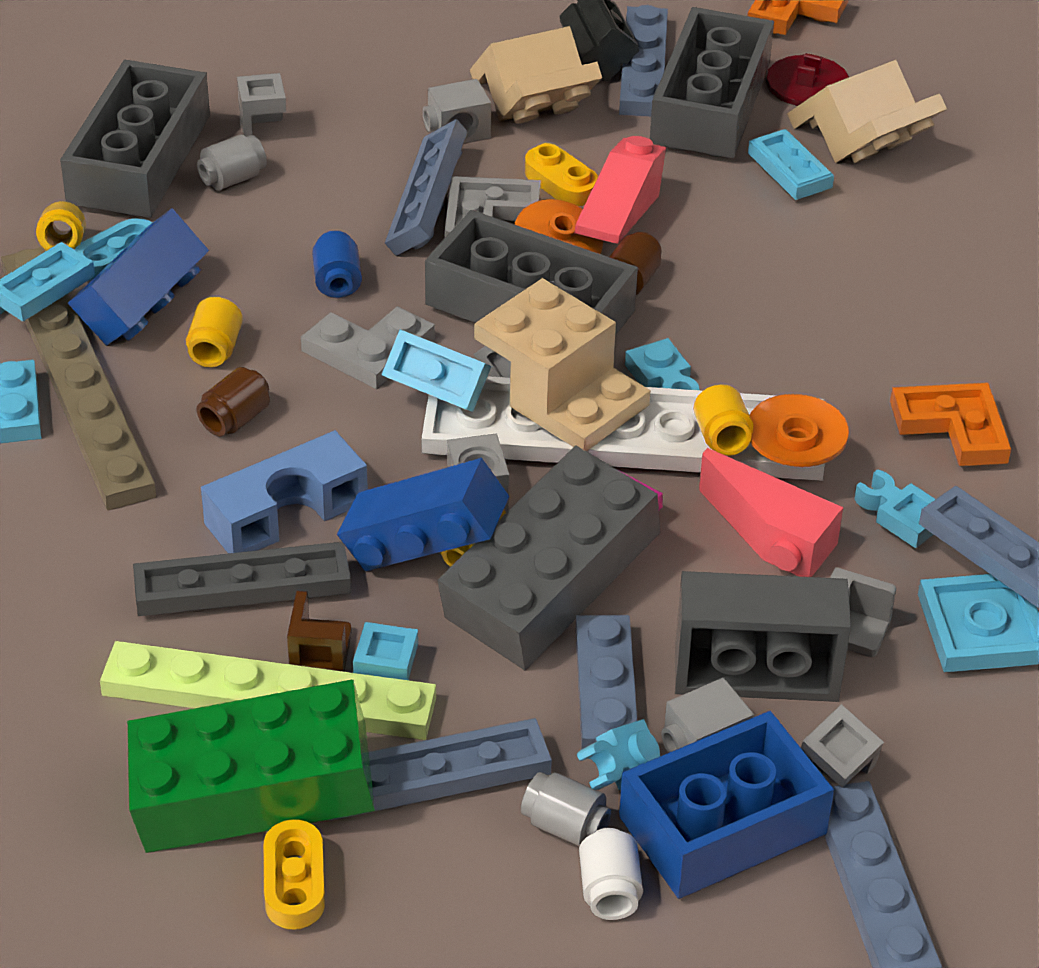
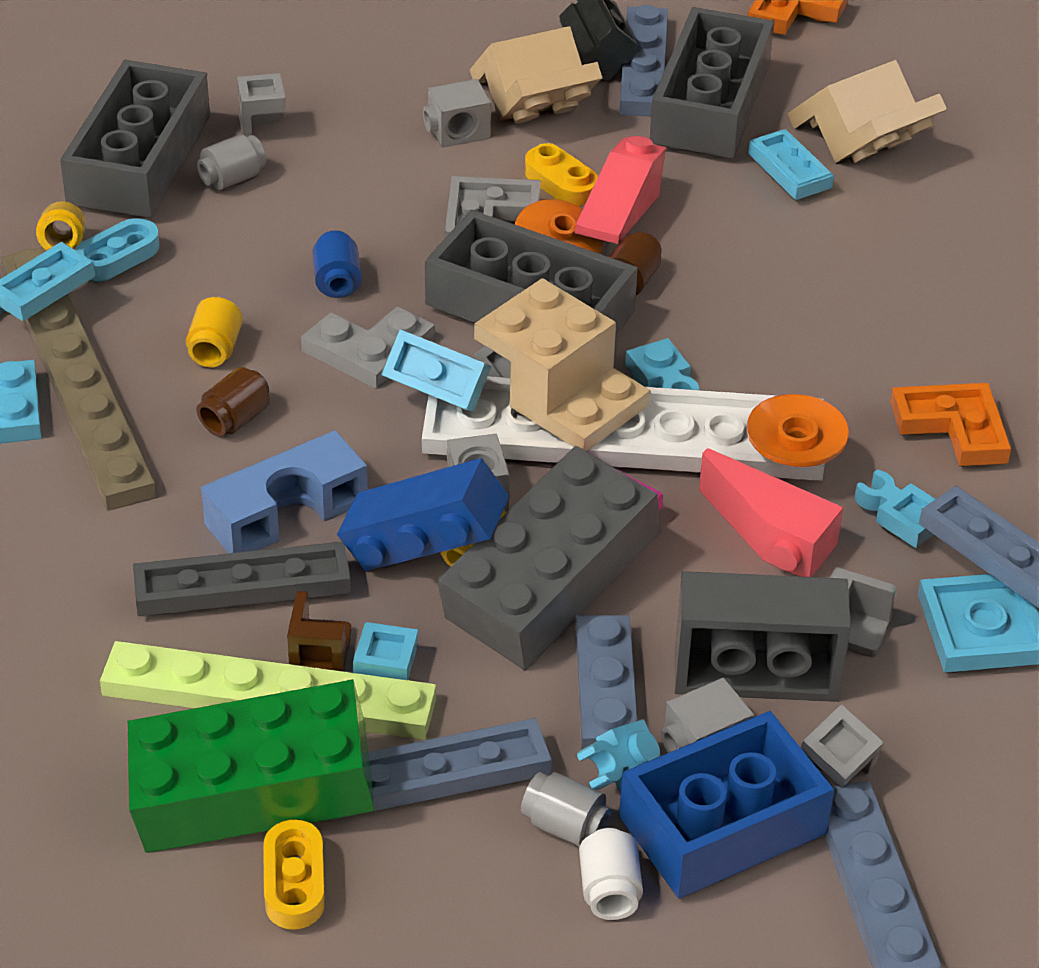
(140, 279): blue brick -> none
(426, 188): sand blue plate -> none
(723, 419): yellow brick -> none
(802, 76): dark red piece -> none

